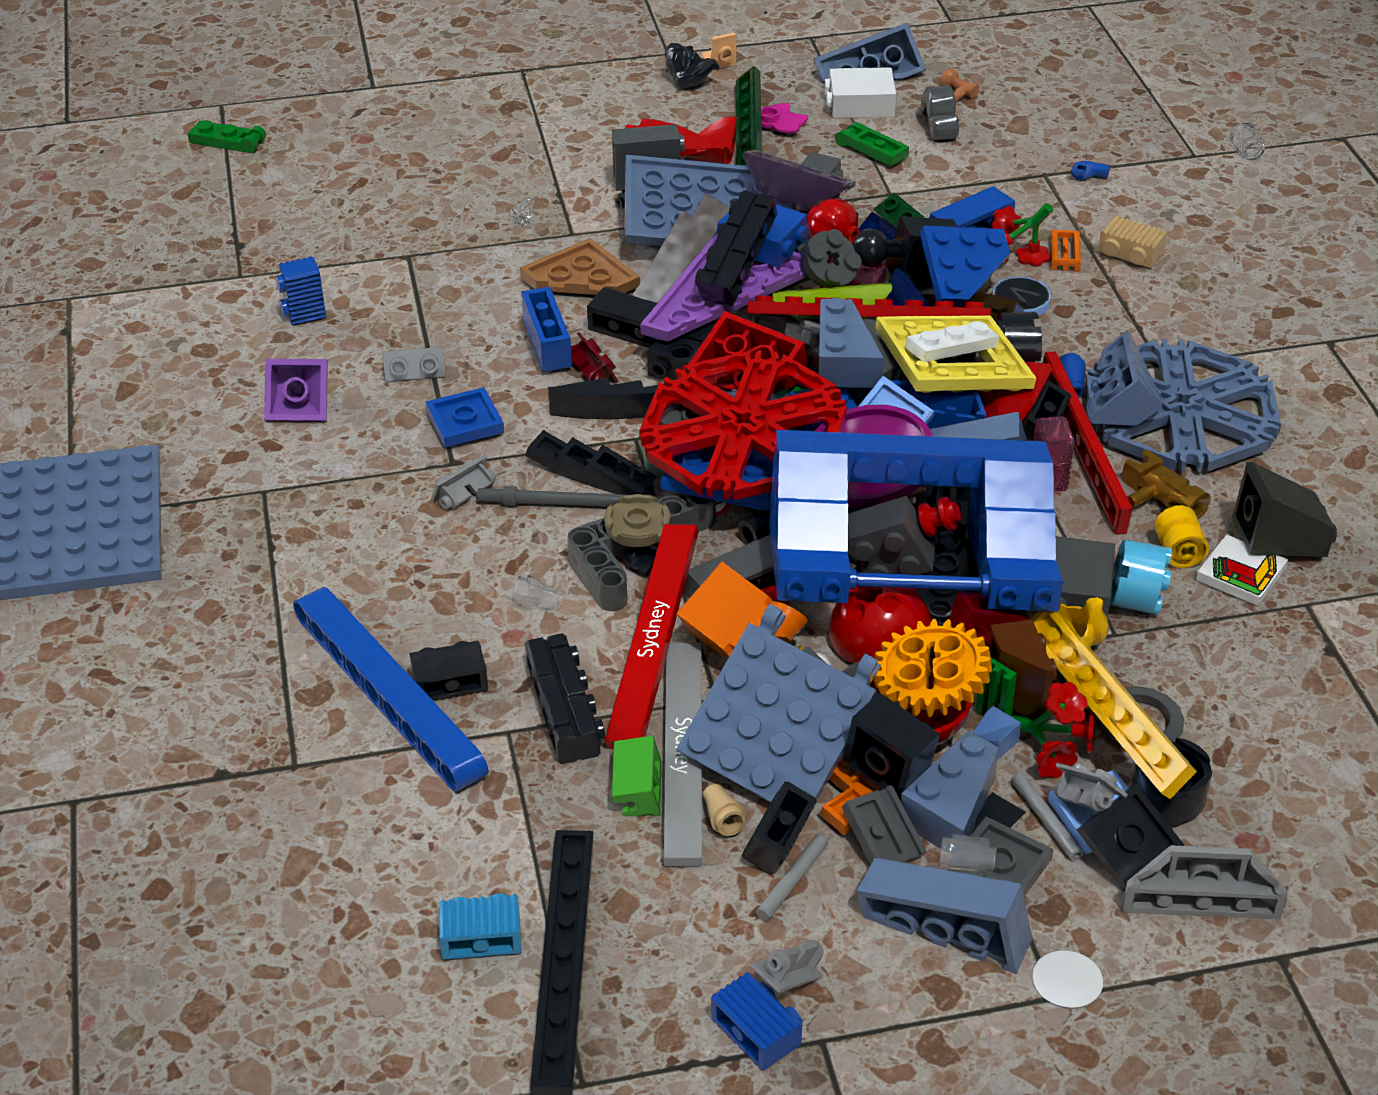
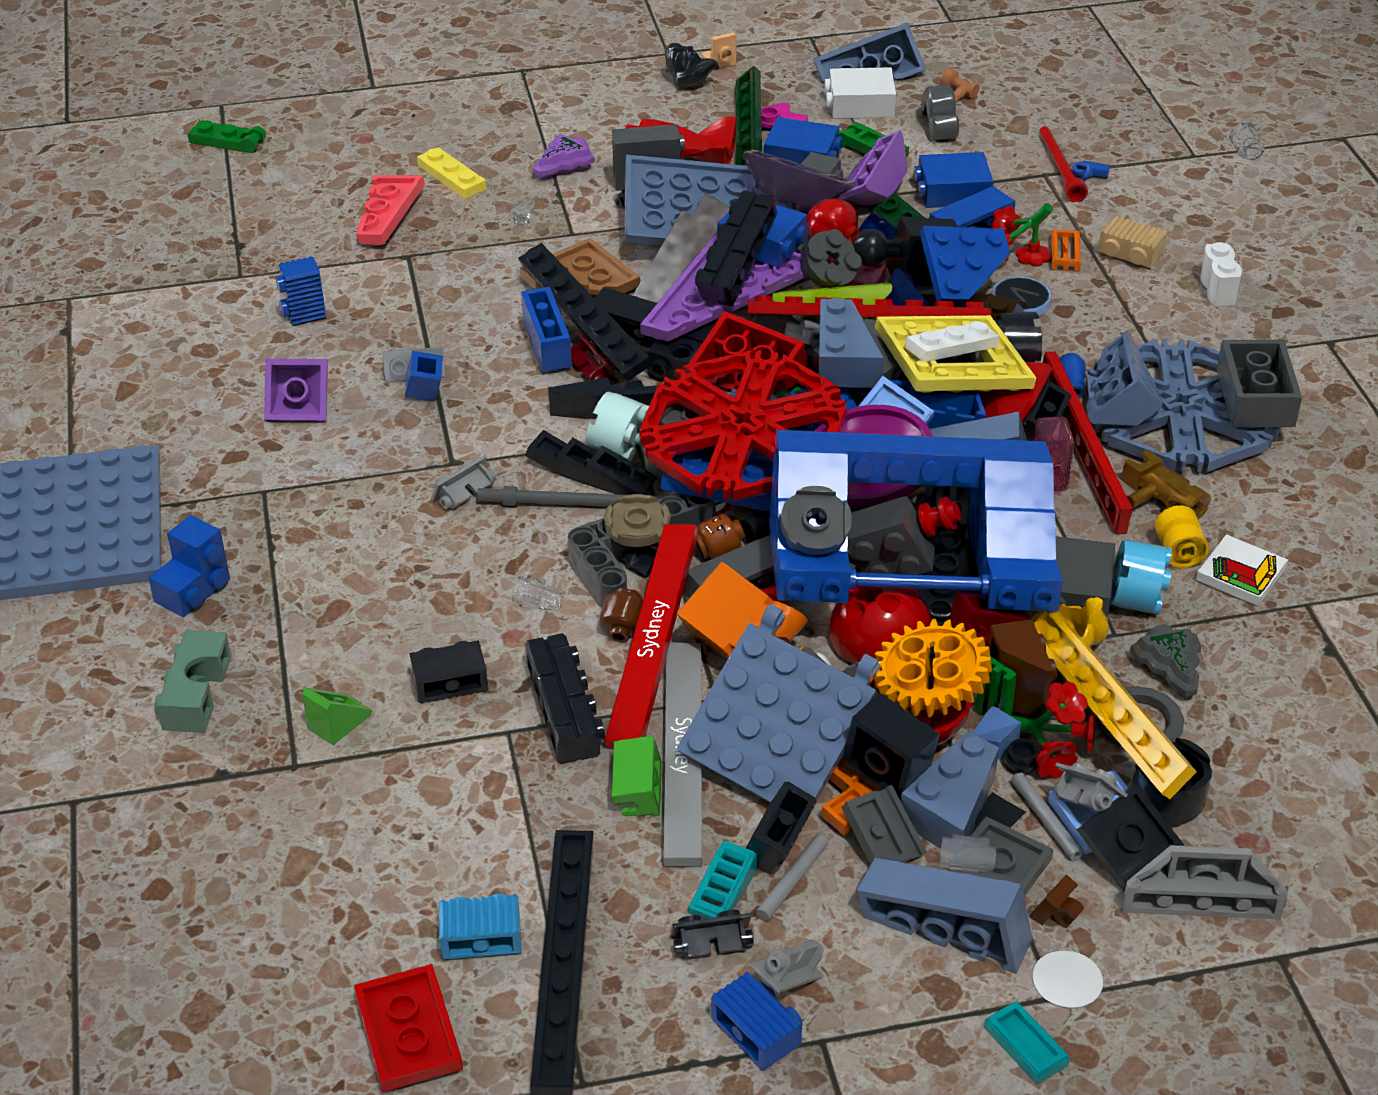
(186, 694): none -> sand green arch
(195, 568): none -> blue brick
(332, 713): none -> bright green slope
(387, 205): none -> coral wing
(391, 689): blue beam -> none
(408, 1027): none -> red plate
(423, 376): none -> blue brick
(451, 172): none -> light yellow plate
(464, 417): blue plate -> none
(564, 156): none -> medium lavender rock
(586, 312): none -> black plate
(617, 424): none -> light aqua brick
(620, 614): none -> reddish brown head
(697, 933): none -> black hinge
(719, 536): none -> dark orange head
(724, 811): tan cone -> none
(732, 861): none -> teal slope
(797, 138): none -> blue brick
(815, 539): none -> dark grey plate
(878, 171): none -> medium lavender wedge
(951, 177): none -> blue brick
(1021, 755): none -> black plate
(1026, 1042): none -> teal tile
(1057, 902): none -> reddish brown tile
(1075, 187): none -> red piece
(1171, 656): none -> dark grey rock
(1220, 274): none -> white brick
(1258, 383): none -> dark grey brick
(1281, 516): pearl dark grey slope -> none

